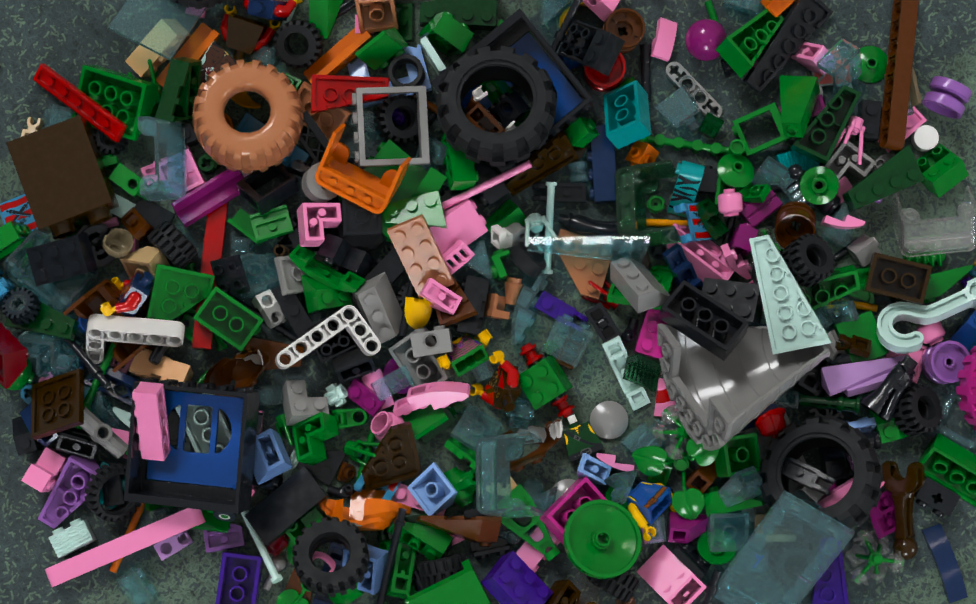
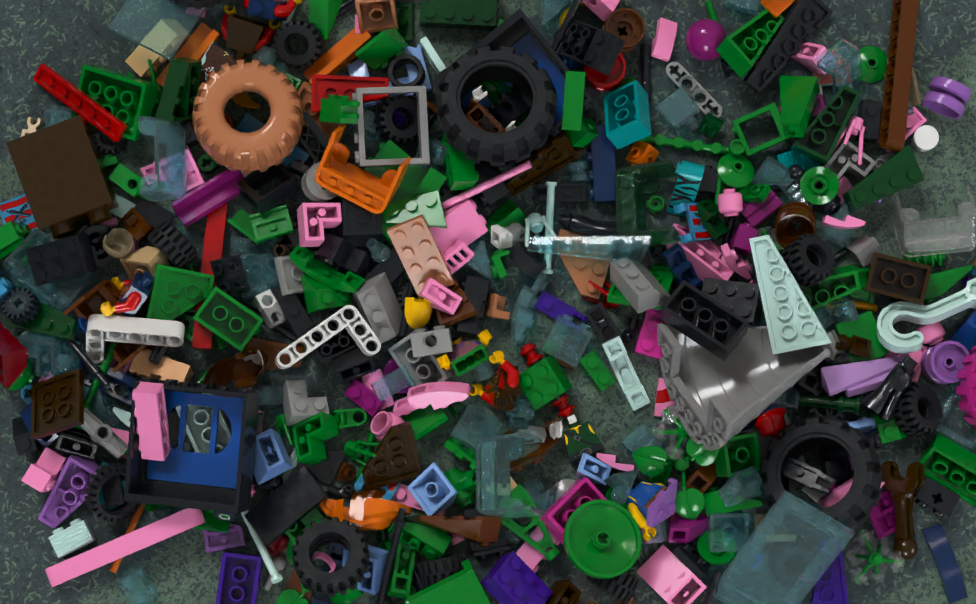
(172, 545): lavender leg -> none
(336, 394): light aqua gear -> none
(339, 109): none -> green hinge
(378, 250): none -> clear light blue cone
(447, 34): green slope -> none
(512, 289): nougat cone -> none
(573, 100): none -> green tile
(596, 371): none -> green brick
(609, 420): light grey dish -> none
(642, 371): clear green panel -> none
(663, 505): none -> medium lavender wing
(665, 222): light orange bar -> none
(941, 170): green slope -> none

